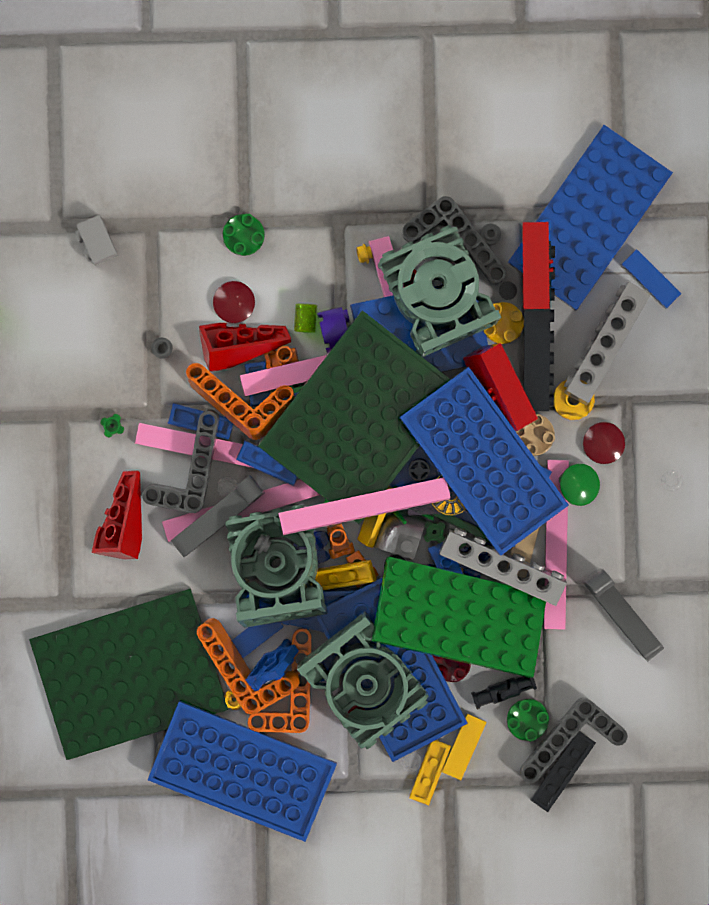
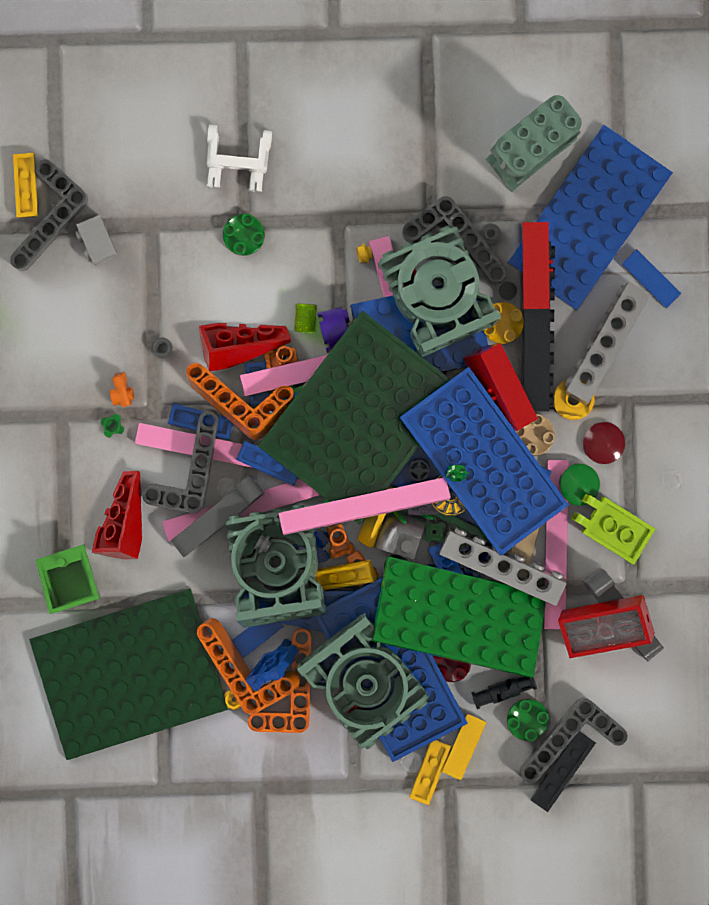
(25, 185): none -> yellow plate
(52, 218): none -> dark grey beam
(67, 579): none -> bright green piece
(122, 394): none -> orange plate
(217, 163): none -> white connector
(234, 302): dark red dish -> none
(242, 771): blue plate -> none
(456, 473): none -> green plate
(535, 141): none -> sand green brick
(606, 626): none -> brick
(615, 528): none -> lime tile

